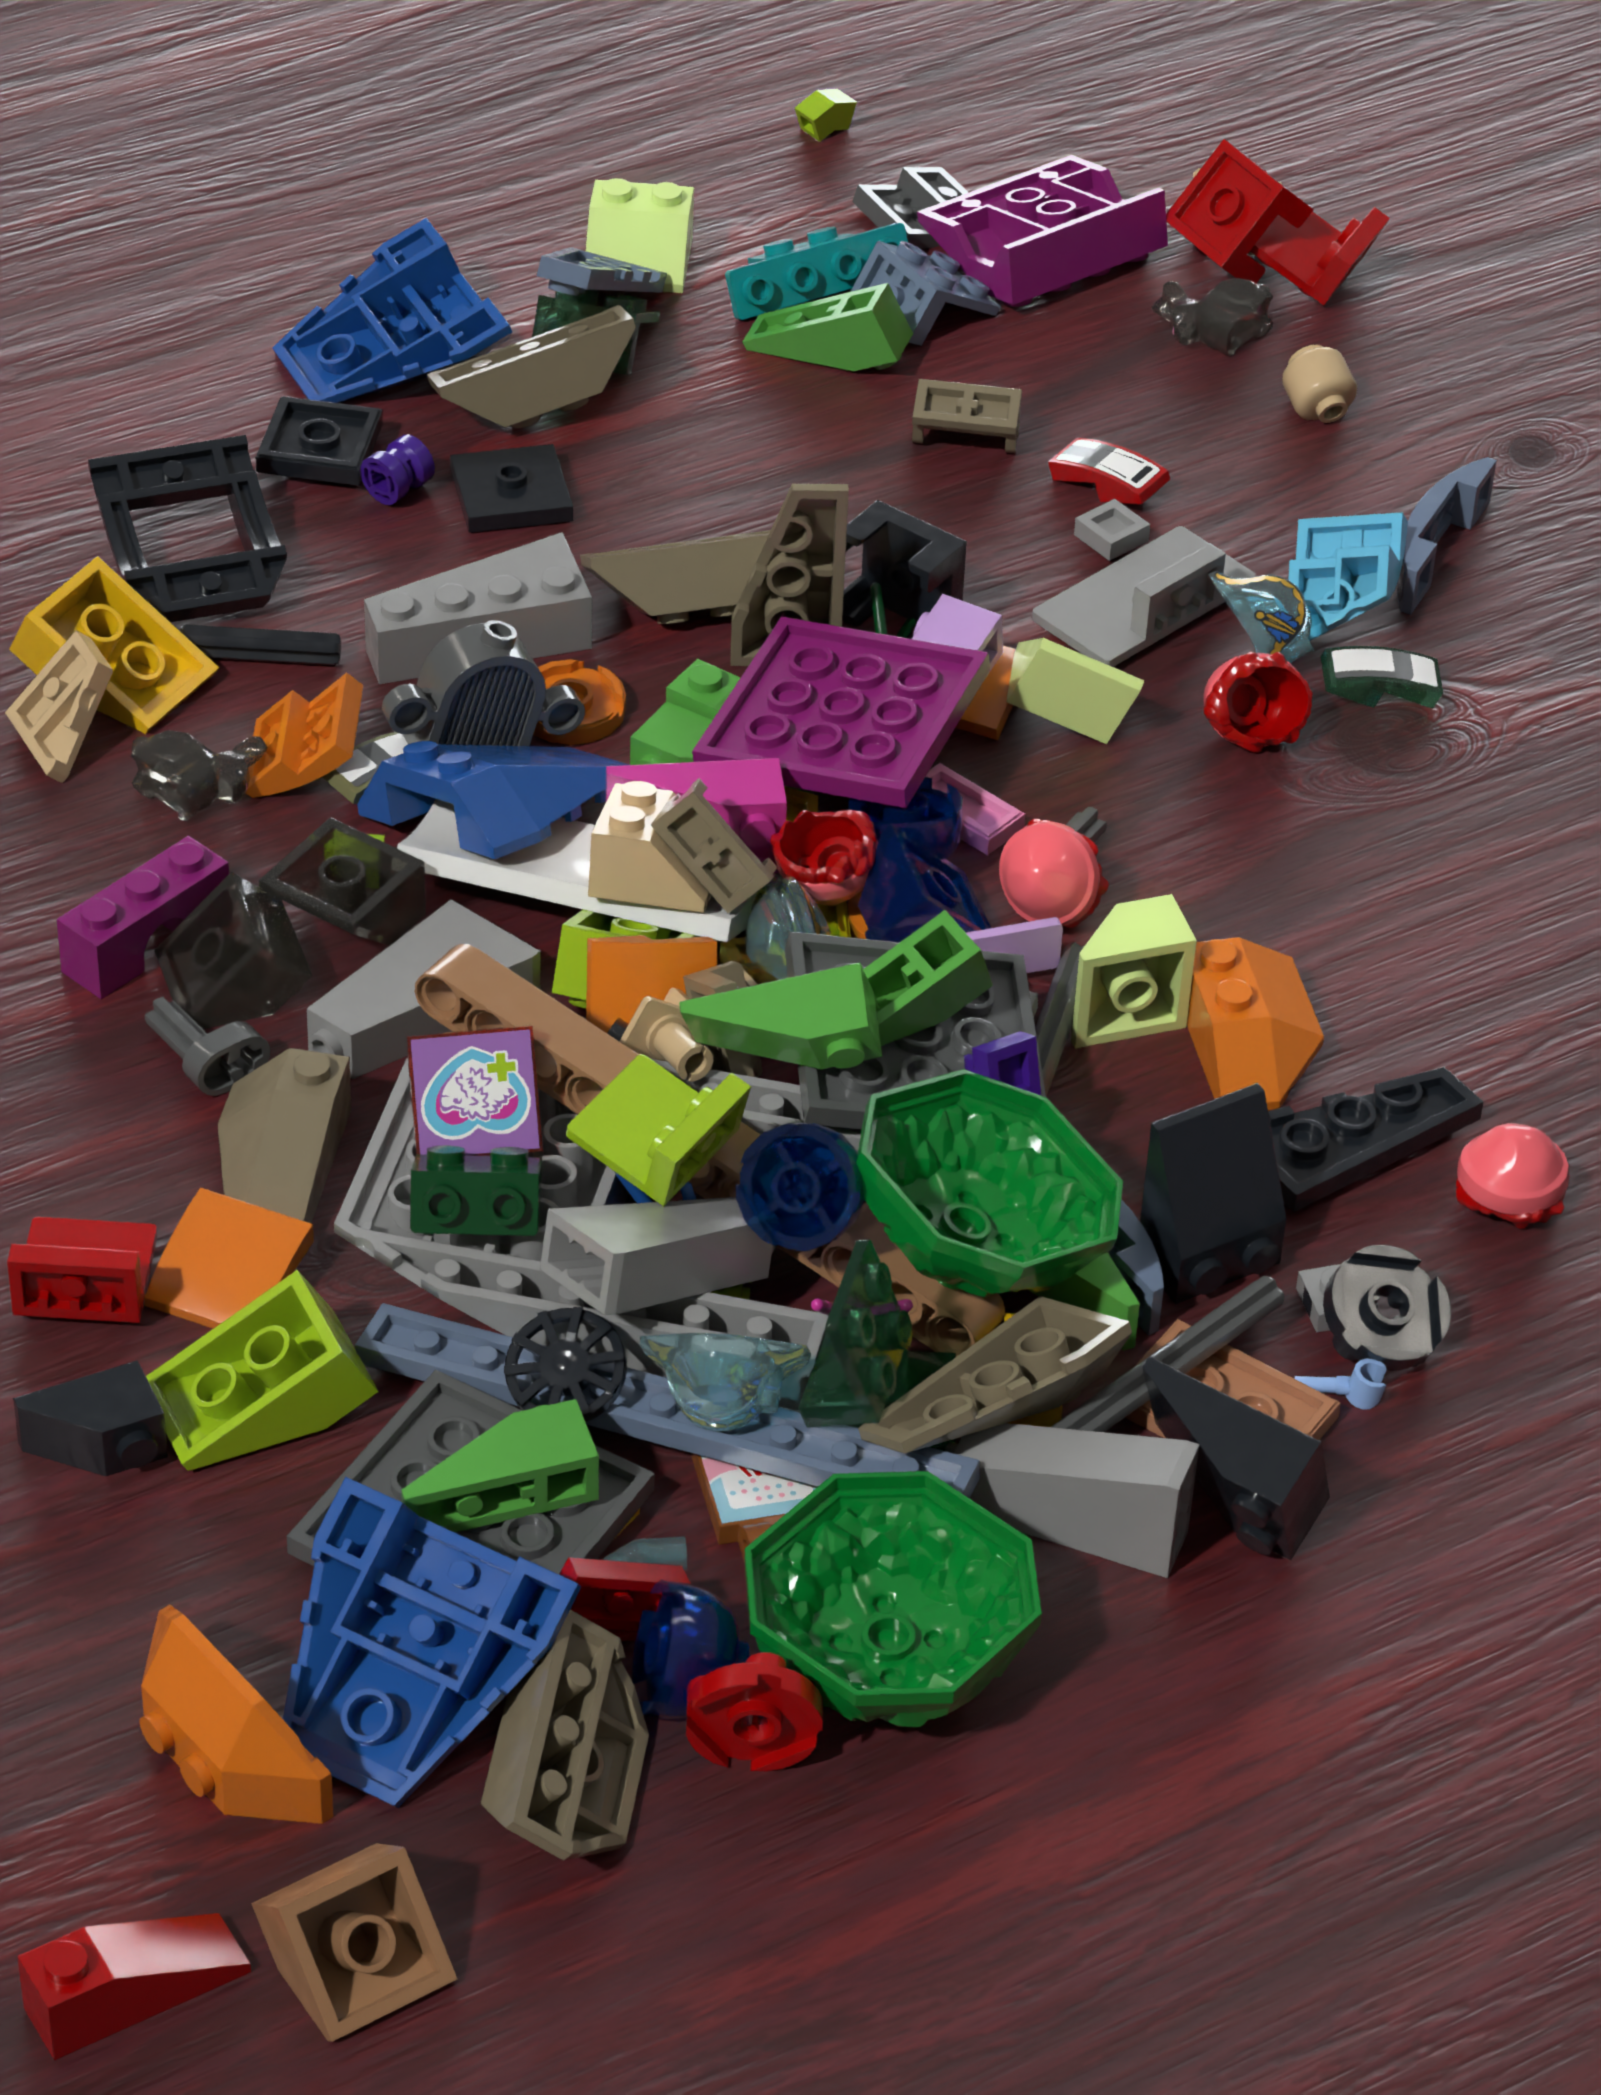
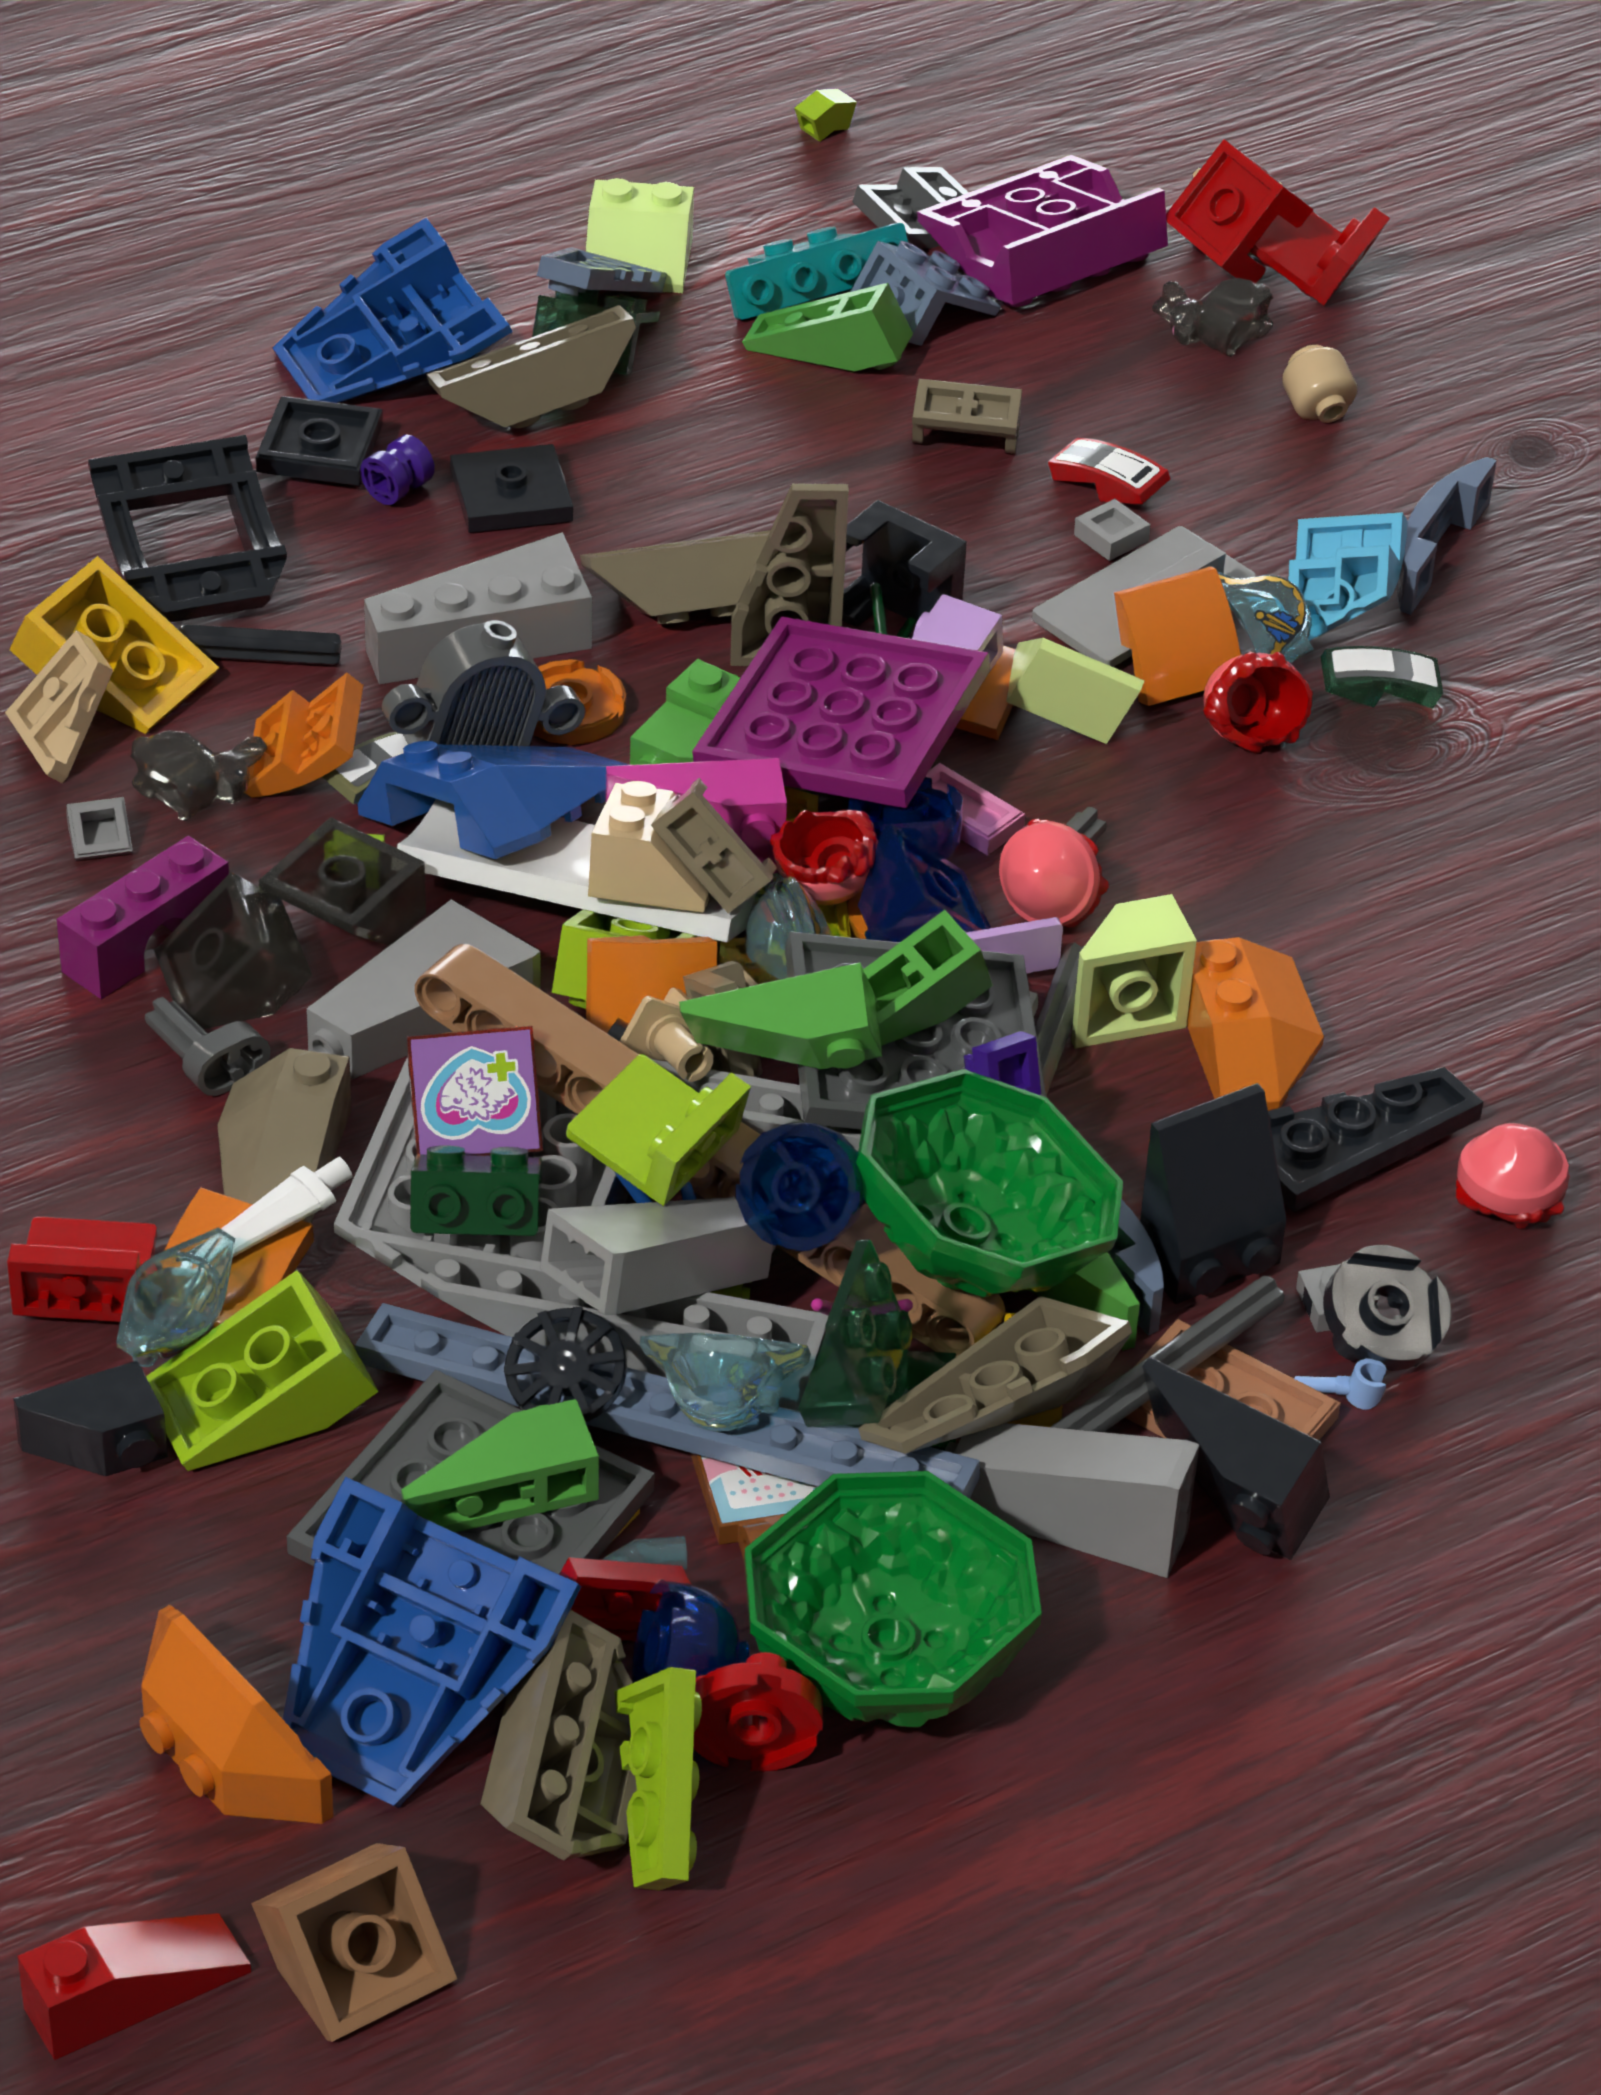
(99, 828): none -> light grey slope
(176, 1297): none -> clear light blue hat
(288, 1203): none -> white bar
(660, 1755): none -> lime wing
(1176, 633): none -> orange slope

